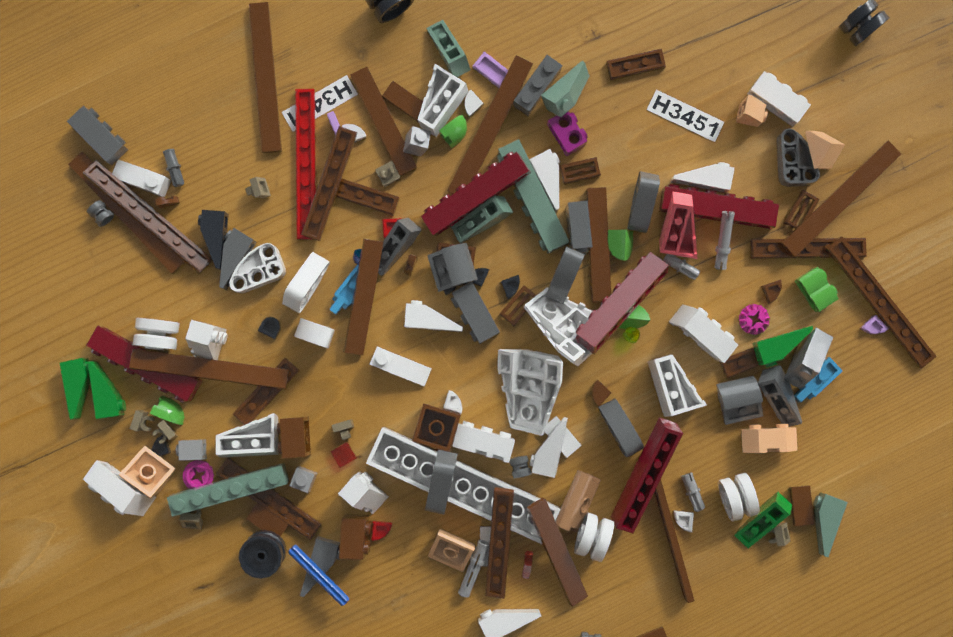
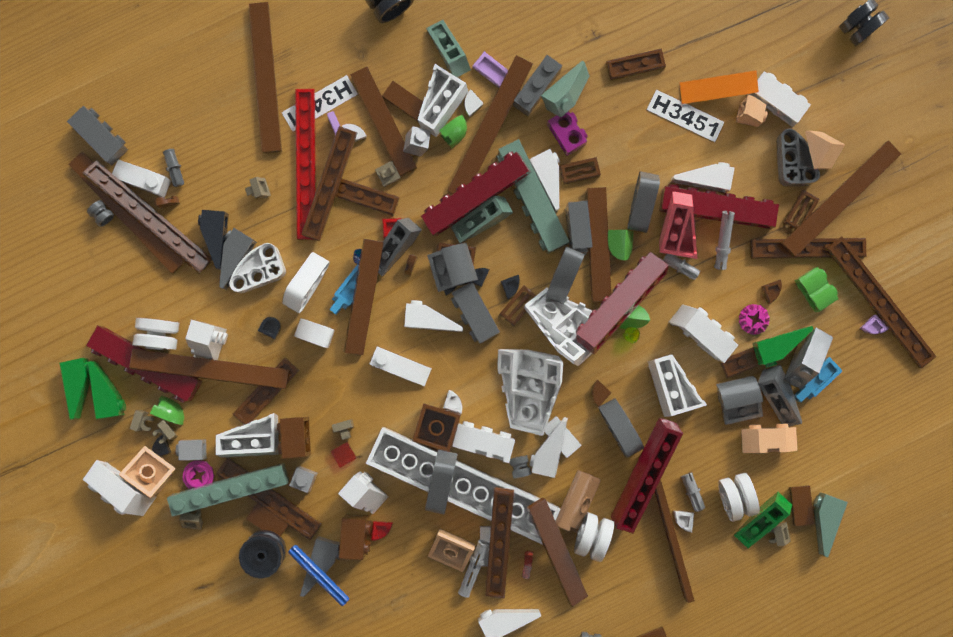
(719, 87): none -> orange sticker

